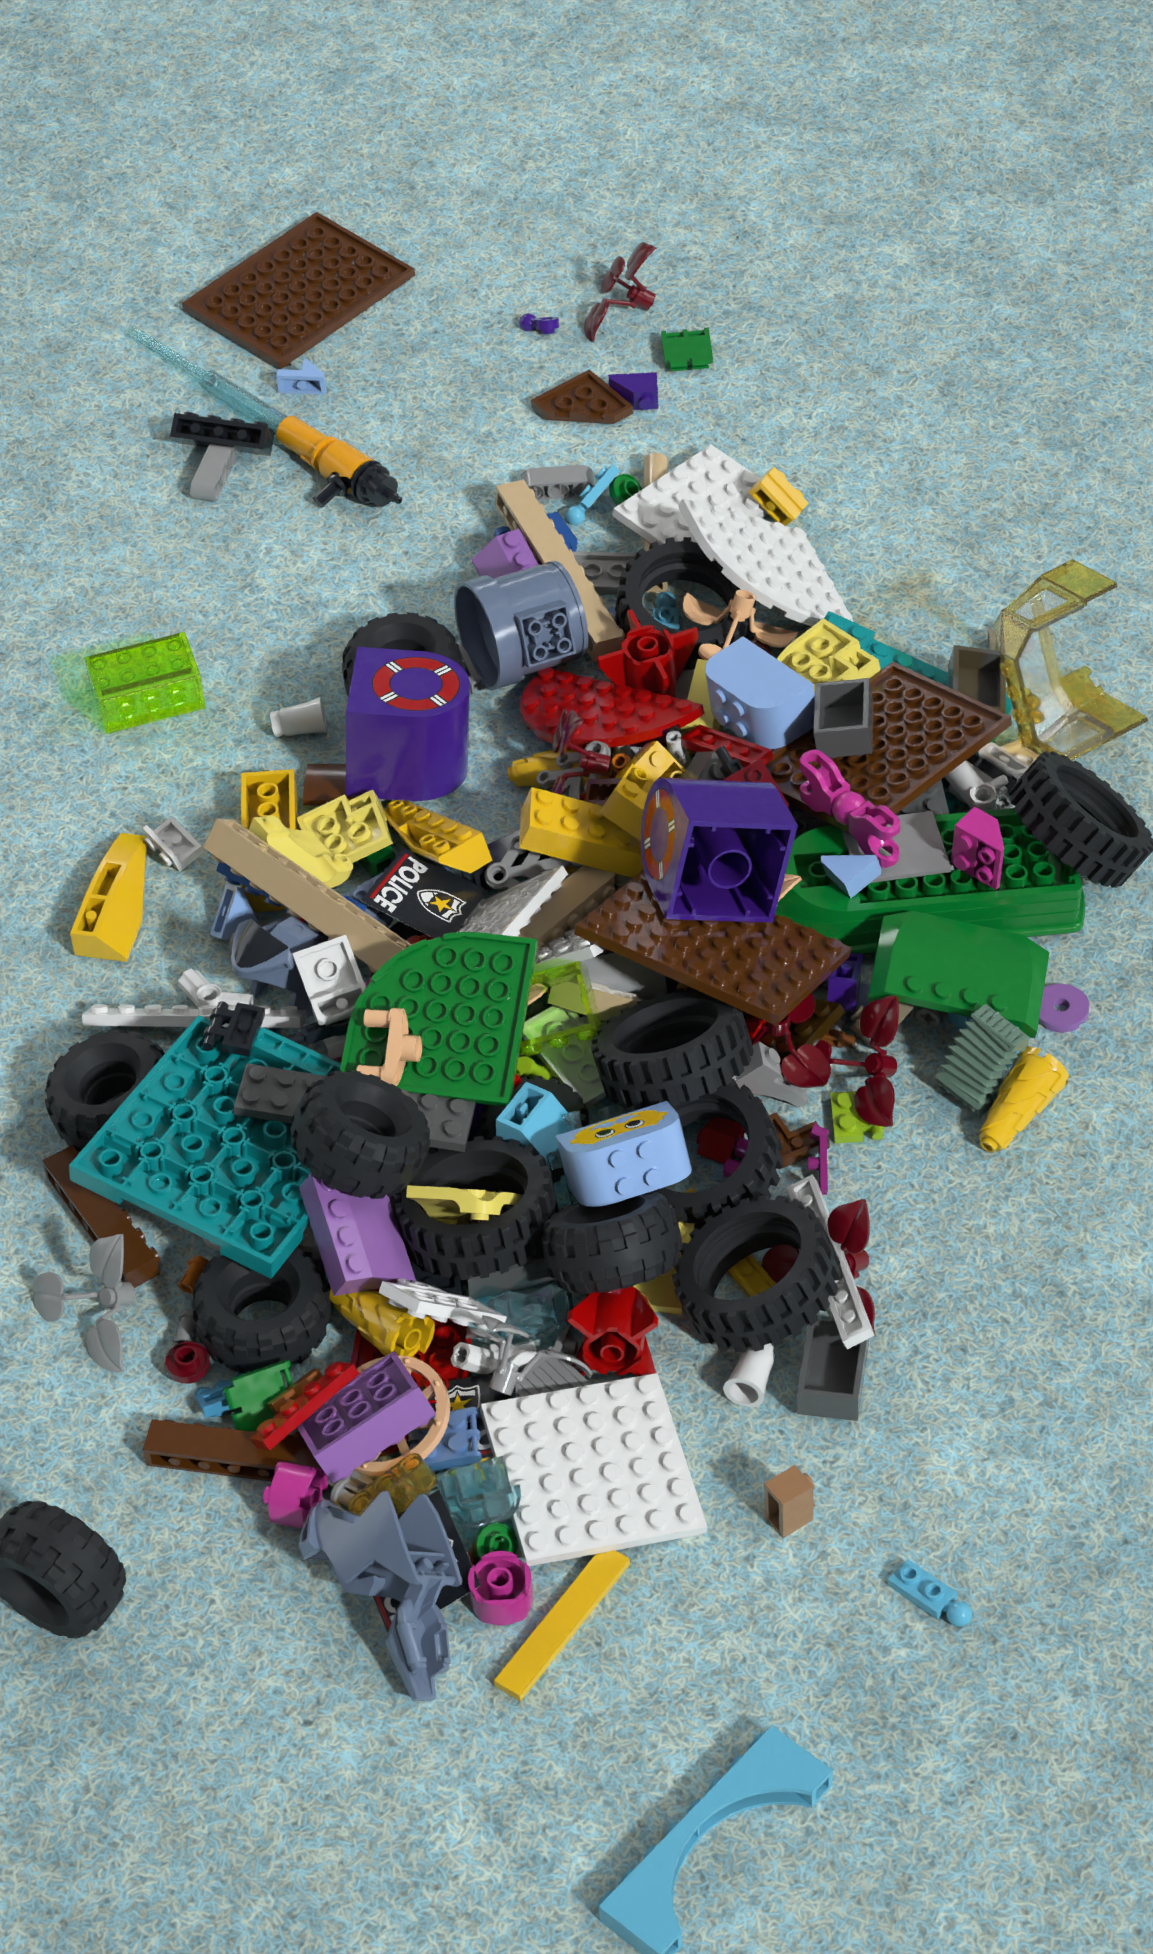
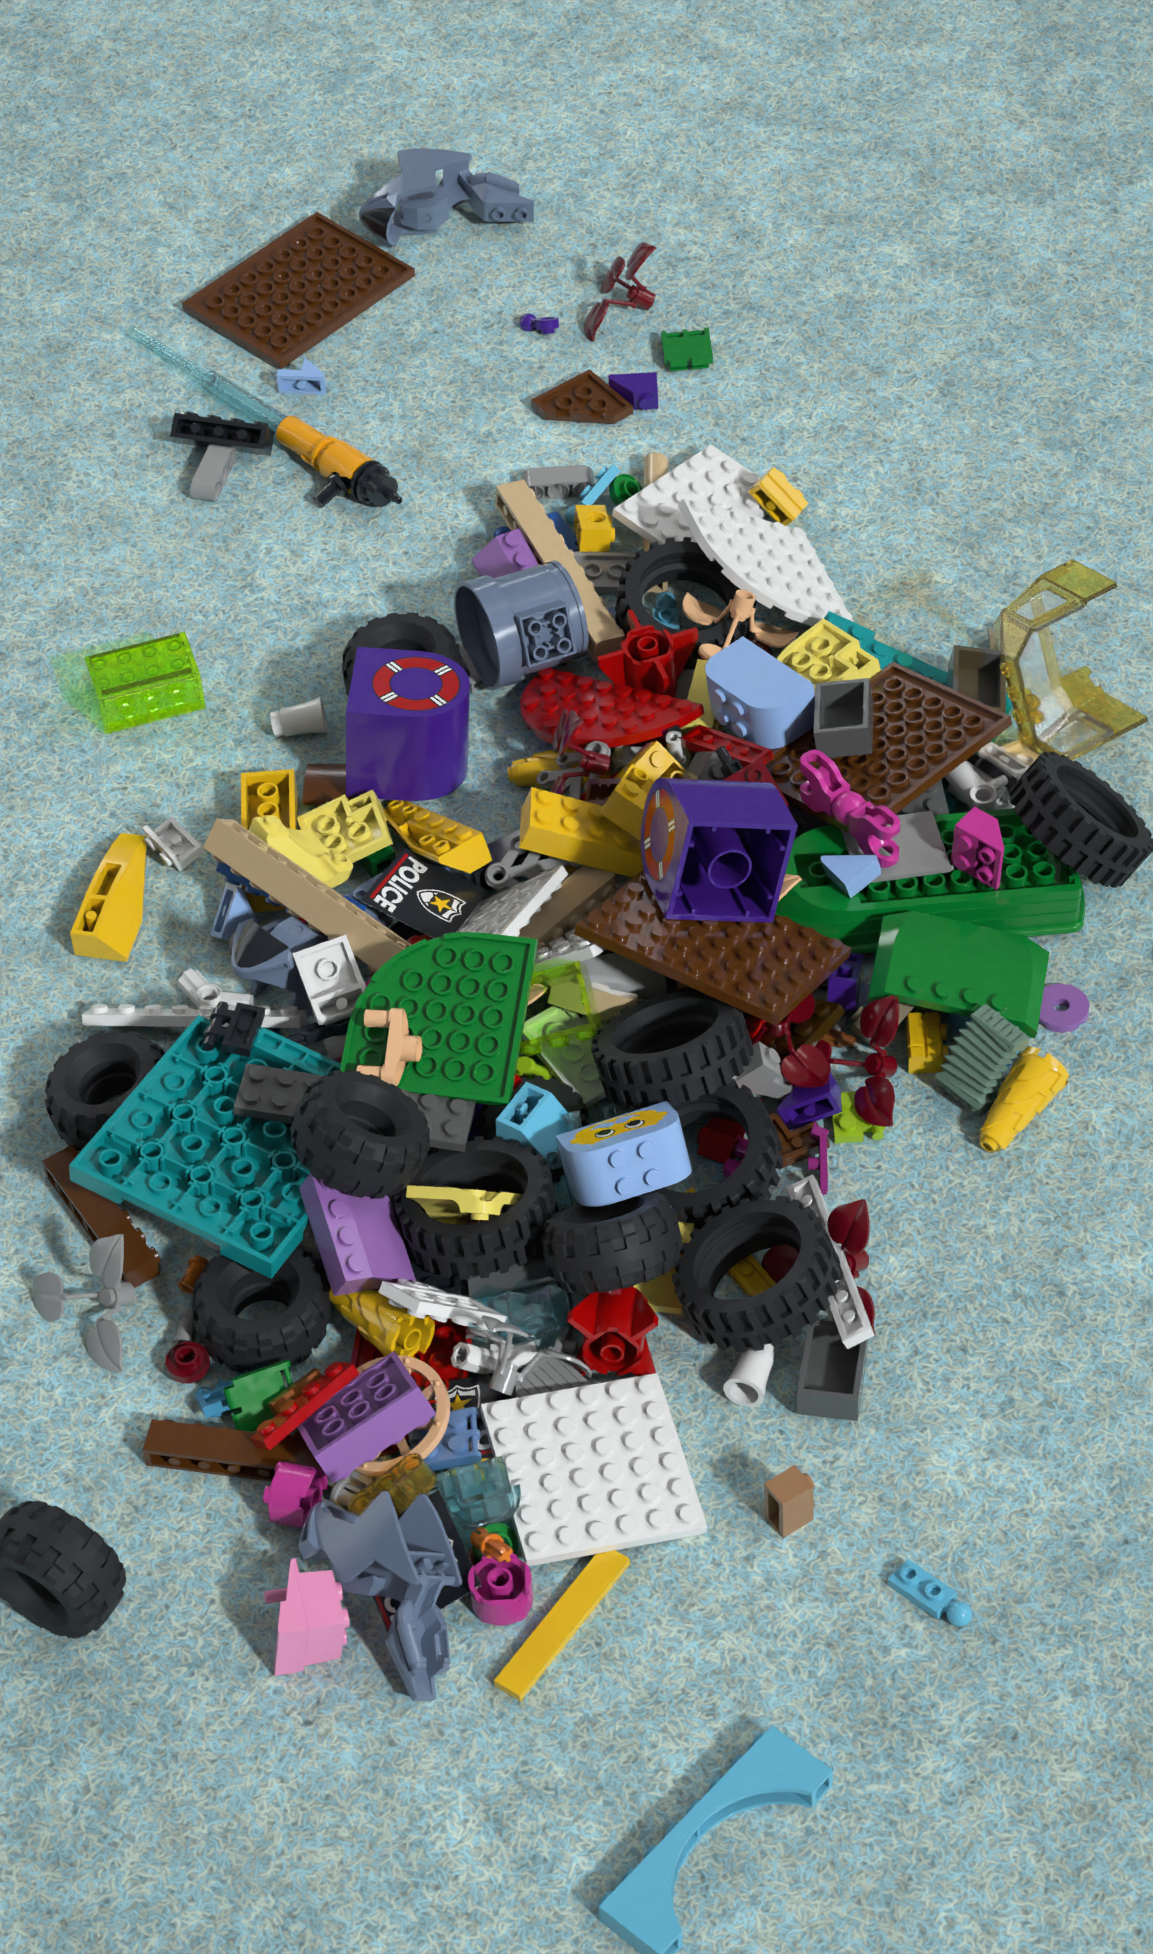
(309, 1620): none -> bright pink piece
(423, 211): none -> sand blue piece
(491, 1545): none -> orange axle
(593, 528): none -> yellow brick
(619, 761): orange pin -> none
(810, 1104): none -> dark purple slope
(924, 1042): none -> yellow brick

